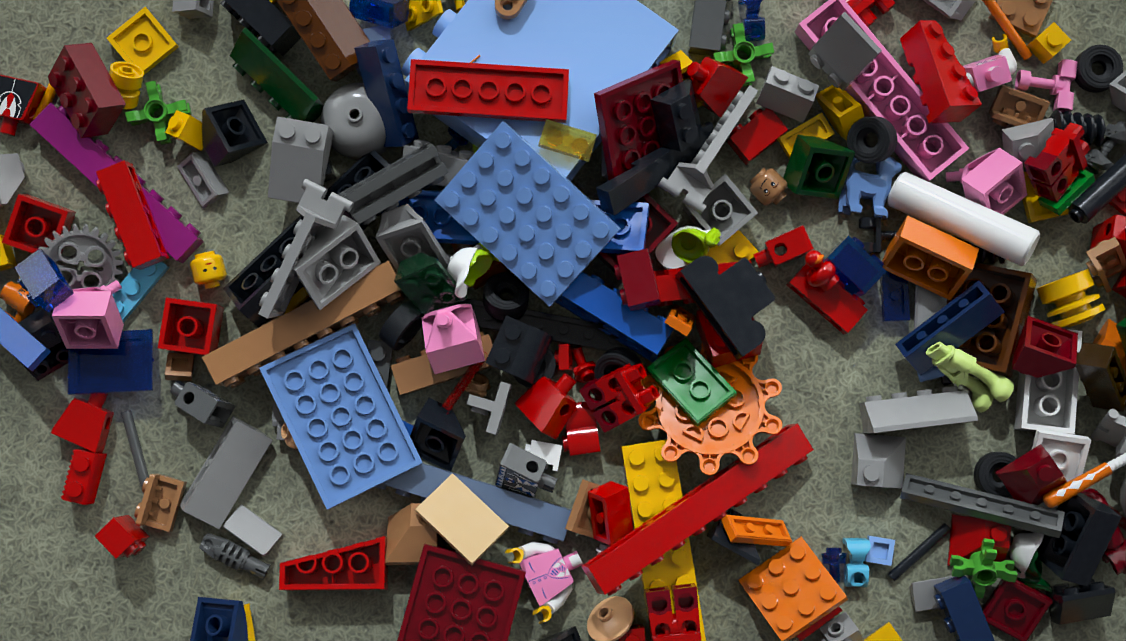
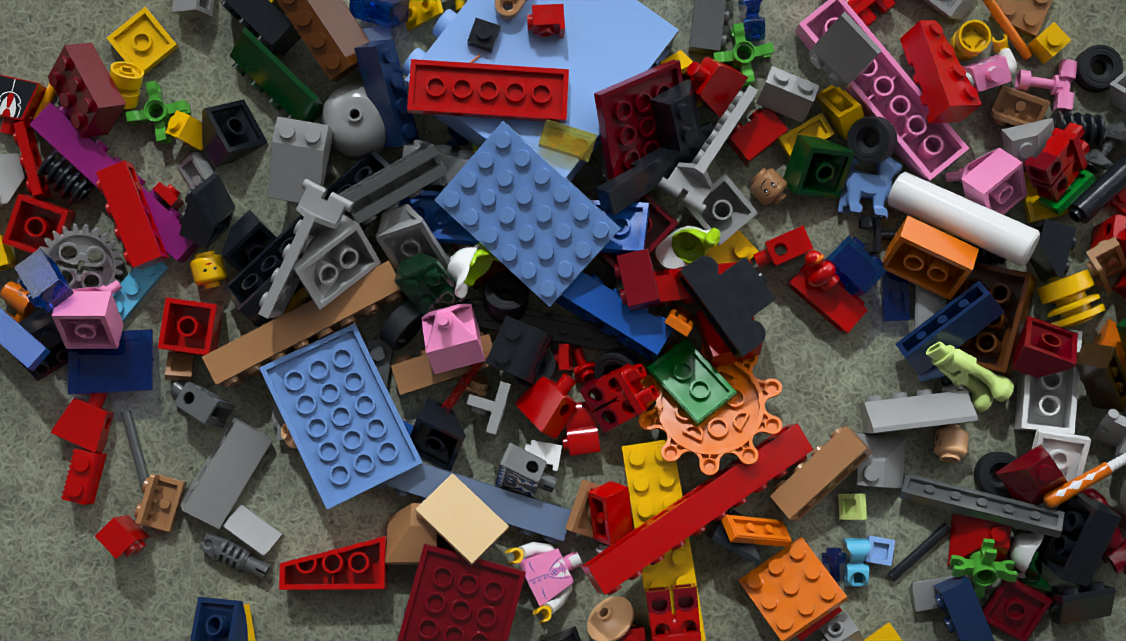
(31, 159): none -> red plate
(64, 179): none -> black piece
(169, 194): none -> red plate
(207, 212): none -> black slope
(246, 240): none -> black slope
(484, 35): none -> black plate
(547, 20): none -> red brick
(821, 473): none -> medium nougat brick
(852, 506): none -> yellowish green plate
(951, 443): none -> light nougat head
(970, 39): none -> yellow wheel
(1052, 250): none -> black slope

